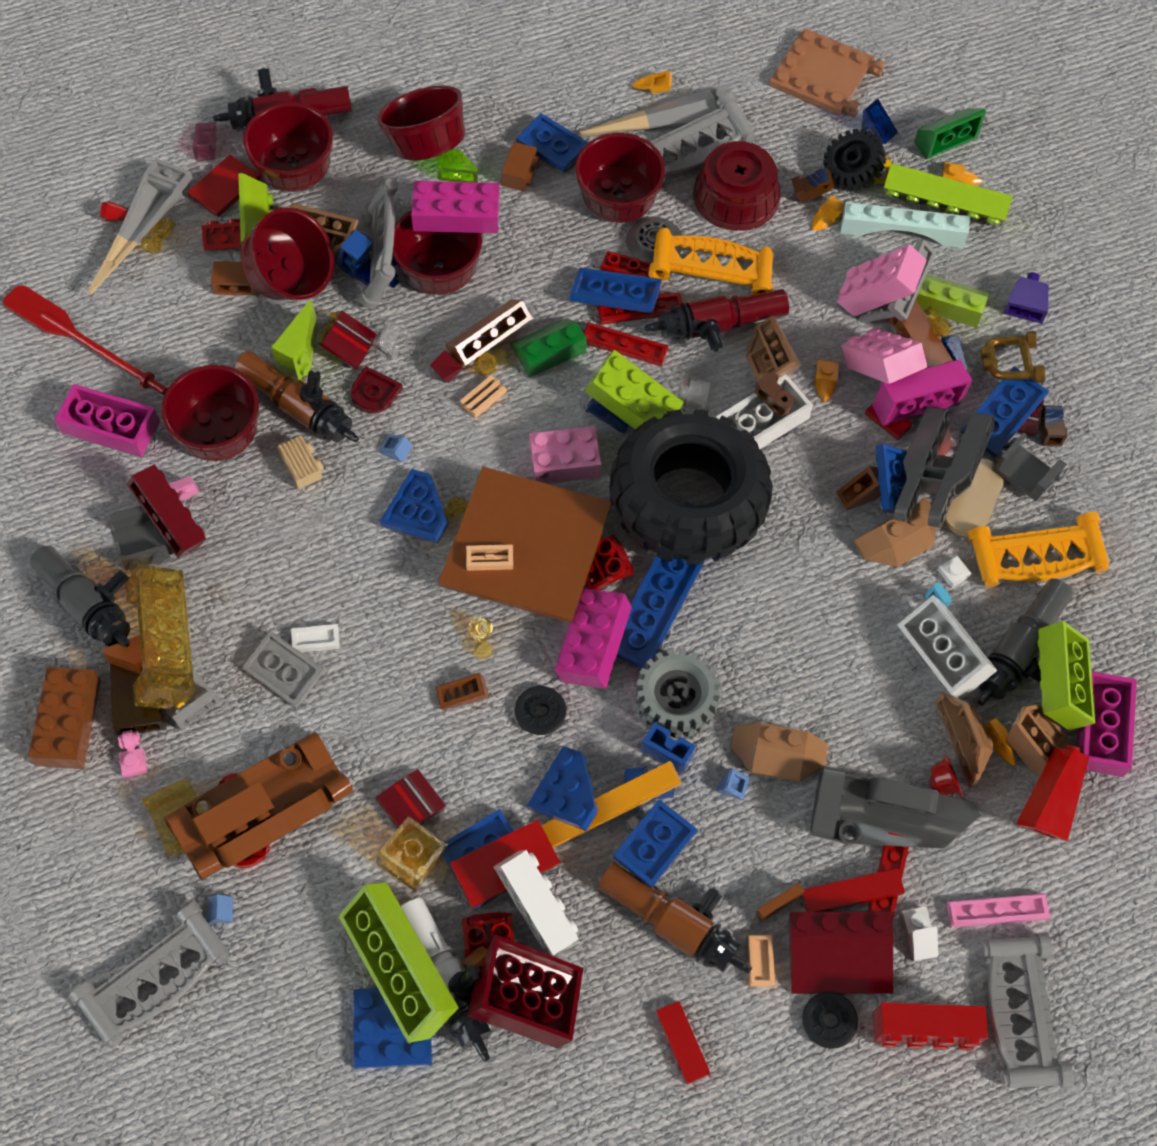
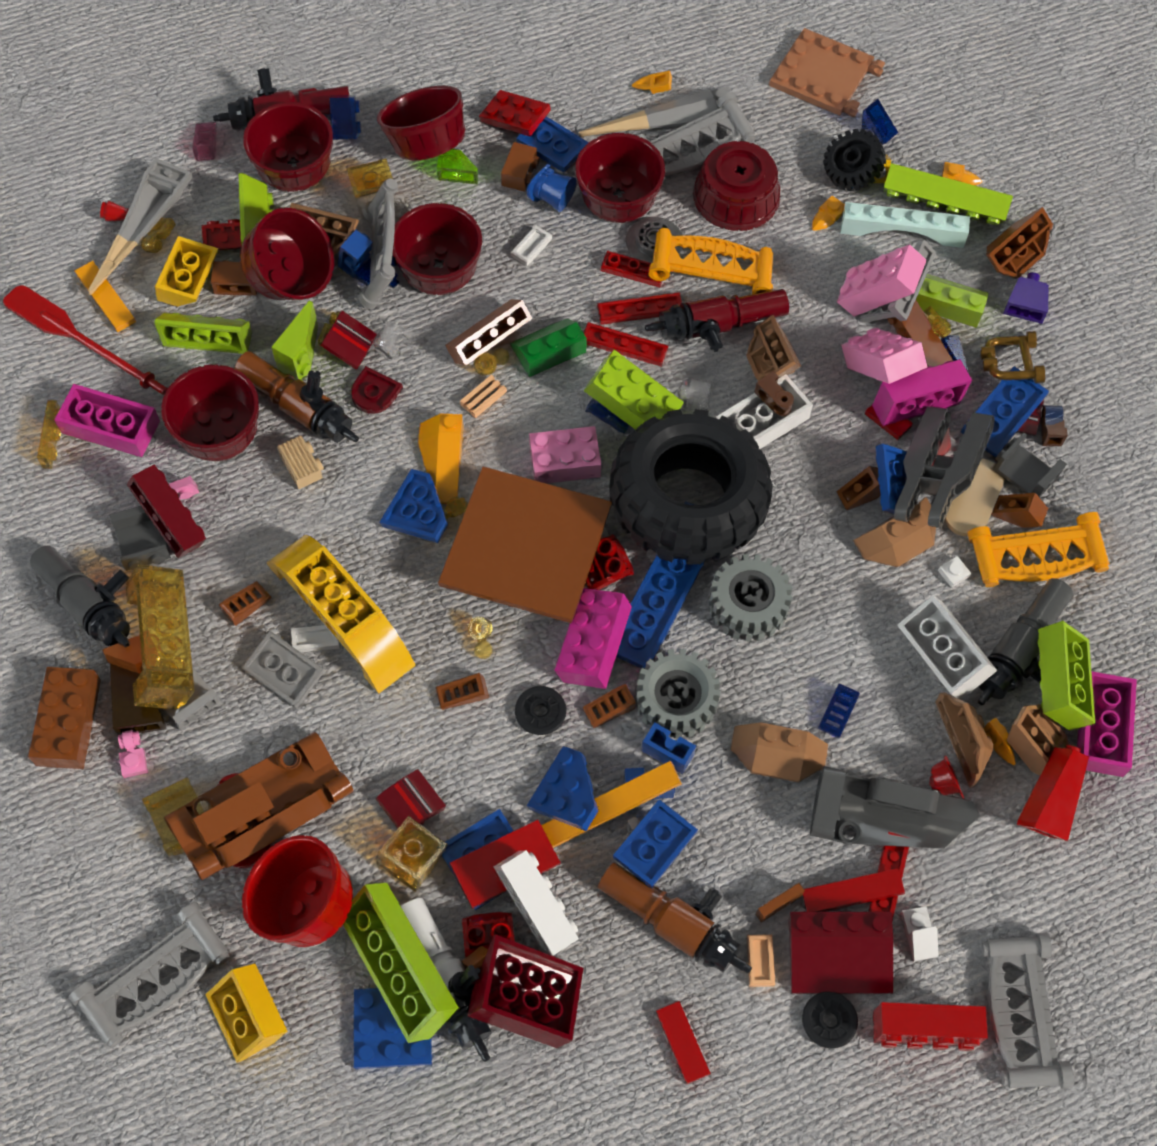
(50, 435): none -> clear yellow plate
(106, 298): none -> light orange tile
(185, 272): none -> yellow slope
(204, 332): none -> lime slope
(220, 909): medium blue slope -> none
(221, 186): red tile -> none
(234, 600): none -> dark orange slope
(246, 1012): none -> yellow slope
(297, 893): none -> red piece
(344, 116): none -> clear blue brick
(344, 610): none -> yellow slope
(368, 178): none -> clear yellow slope
(396, 447): medium blue slope -> none
(441, 452): none -> light orange wedge
(446, 366): dark red slope -> none
(455, 207): dark pink brick -> none
(489, 561): light nougat tile -> none
(515, 113): none -> red plate
(531, 245): none -> white tile
(552, 188): none -> blue hat
(613, 713): none -> dark orange slope
(616, 290): blue plate -> none
(733, 784): medium blue slope -> none
(754, 615): none -> light grey wheel
(813, 185): reddish brown leg -> none
(826, 378): light orange plate -> none
(851, 696): none -> clear blue slope
(940, 593): medium azure plate -> none
(949, 132): green slope -> none
(998, 910): bright pink tile -> none
(1021, 244): none -> dark orange wedge
(1021, 509): none -> dark orange slope

